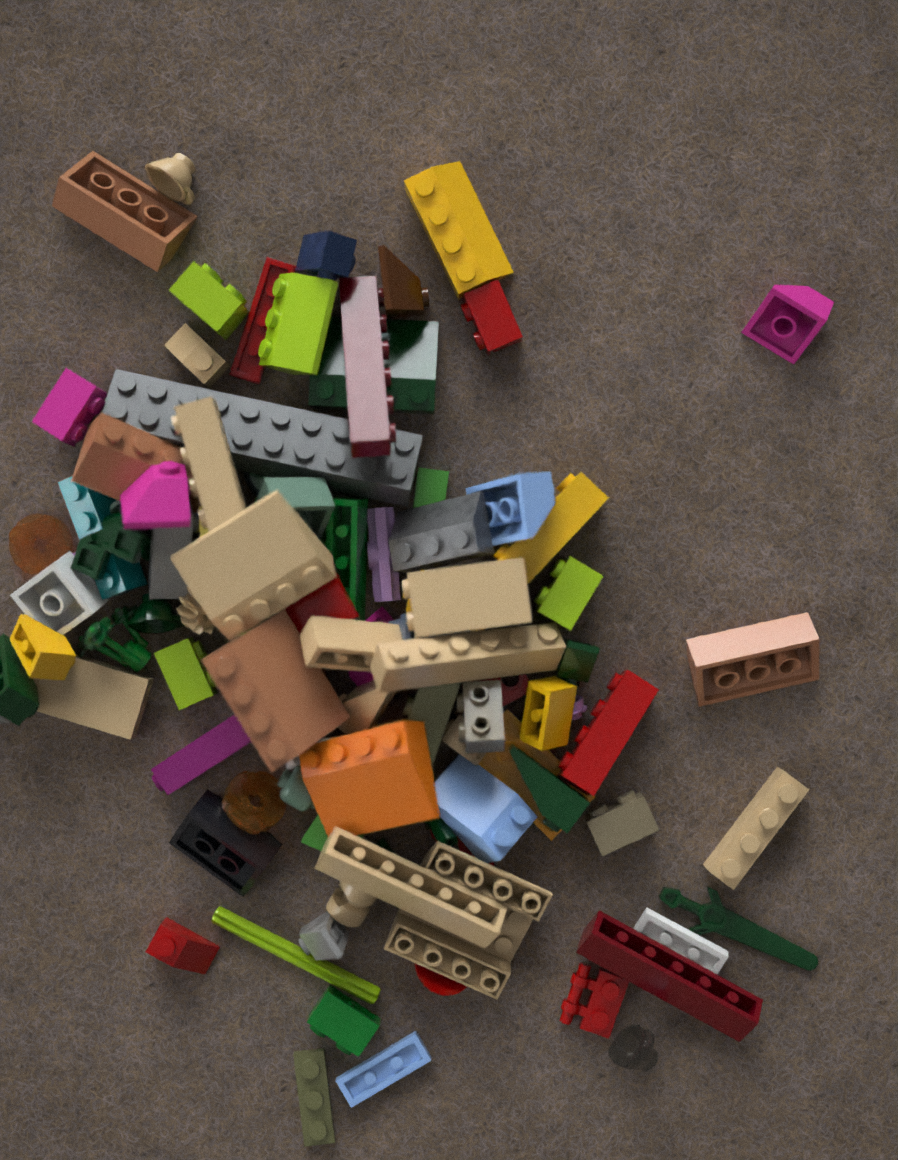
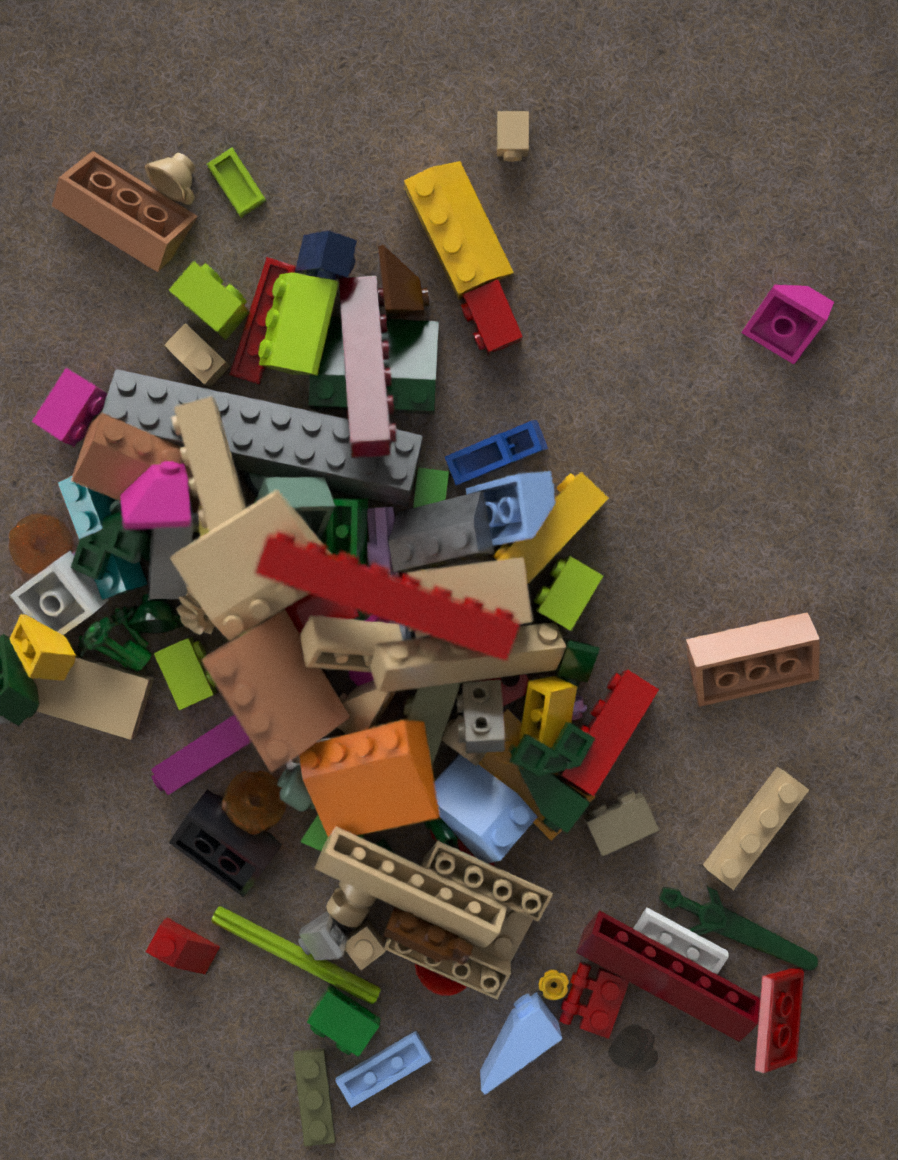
(236, 182): none -> lime tile
(365, 944): none -> tan brick
(388, 596): none -> red brick
(426, 937): none -> reddish brown hinge
(496, 452): none -> blue slope
(512, 135): none -> tan brick
(524, 1037): none -> light blue slope
(550, 992): none -> yellow plate
(565, 753): none -> dark green tile
(779, 1019): none -> red tile

